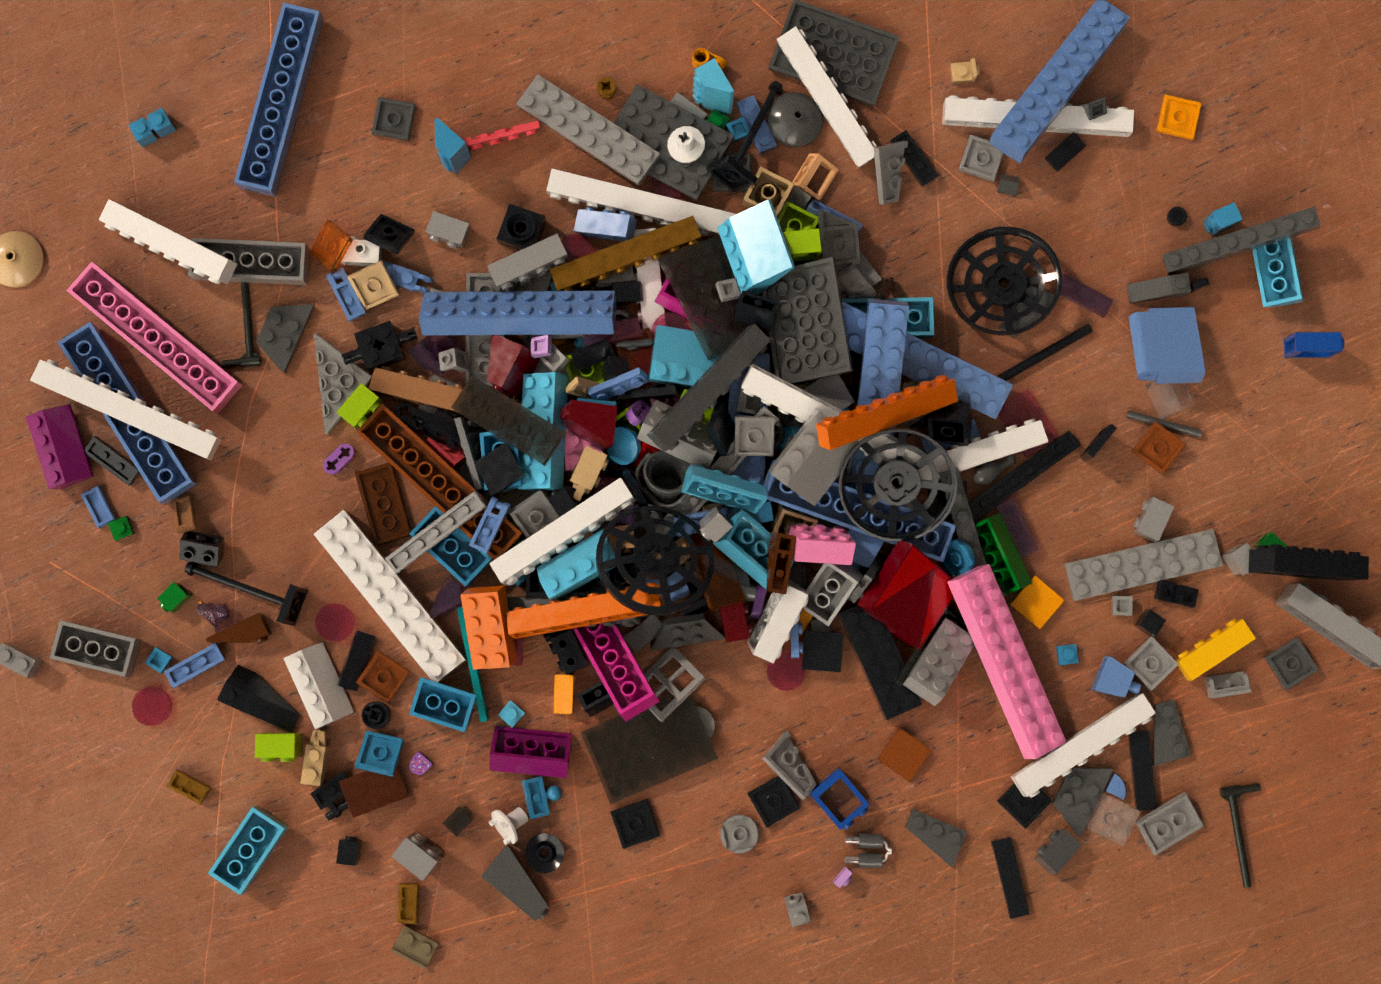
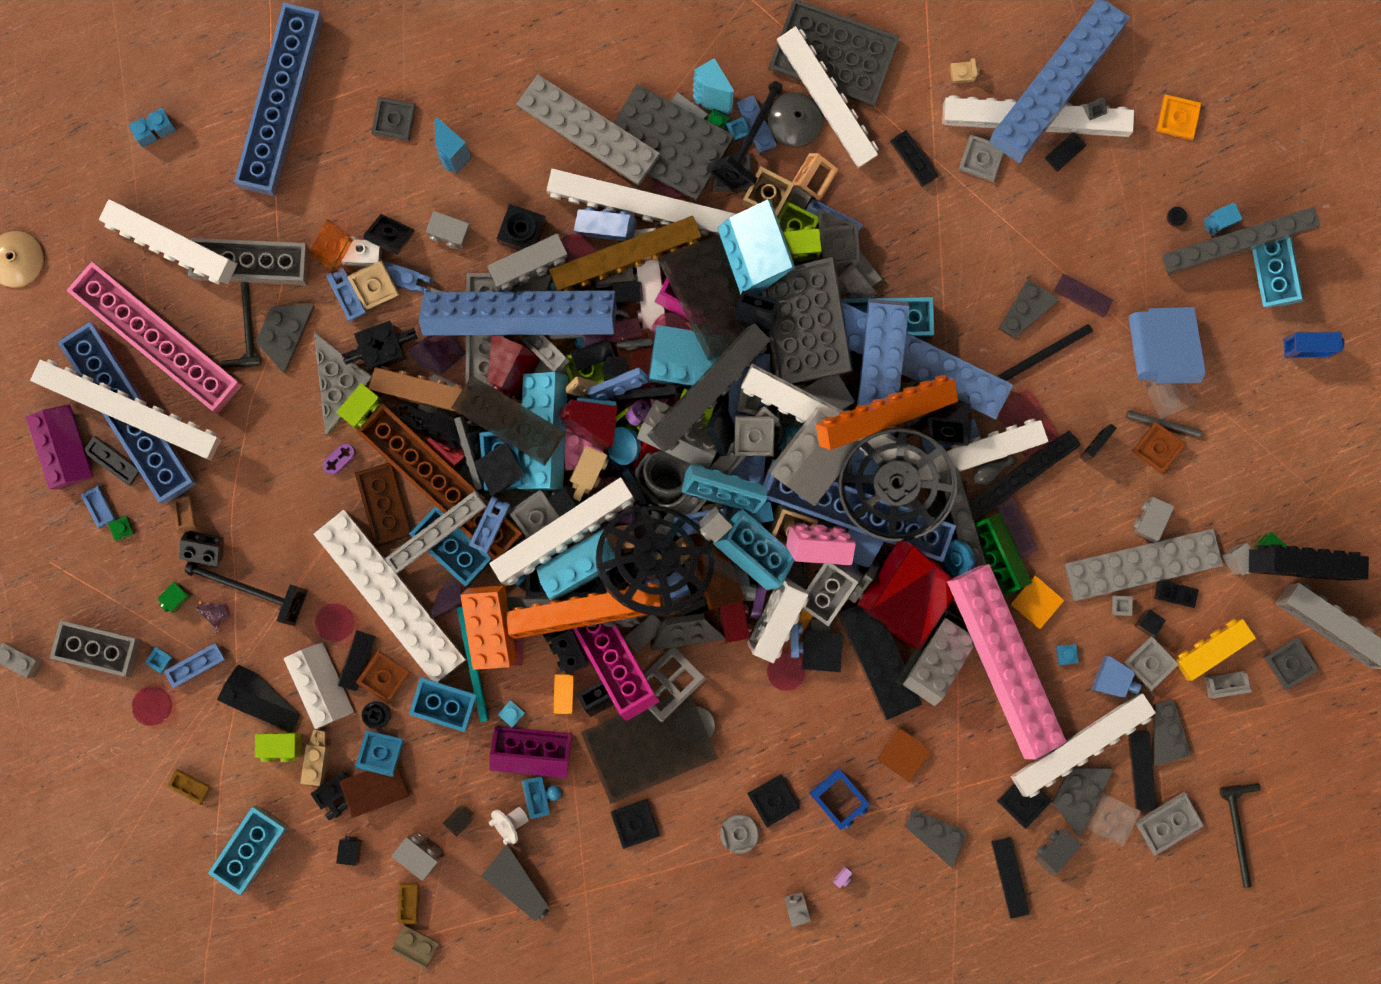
(246, 631): reddish brown slope -> none
(419, 764): medium lavender tile -> none
(453, 359): light grey bracket -> none
(512, 134): coral wing -> none
(541, 346): lavender plate -> none
(544, 863): black dish -> none
(606, 92): pearl gold wheel -> none
(686, 144): white piece -> none
(708, 56): light orange piece -> none
(728, 290): light grey plate -> none
(779, 562): reddish brown slope -> none
(787, 764): light grey wing -> none
(868, 860): dark grey piece -> none
(886, 289): black axle -> none
(888, 170): light grey wing -> none
(1002, 271): black dish -> none
(1008, 184): dark grey slope -> none
(1116, 787): medium blue tile -> none
(1159, 288): dark grey slope -> none
(1197, 285): black tile -> none

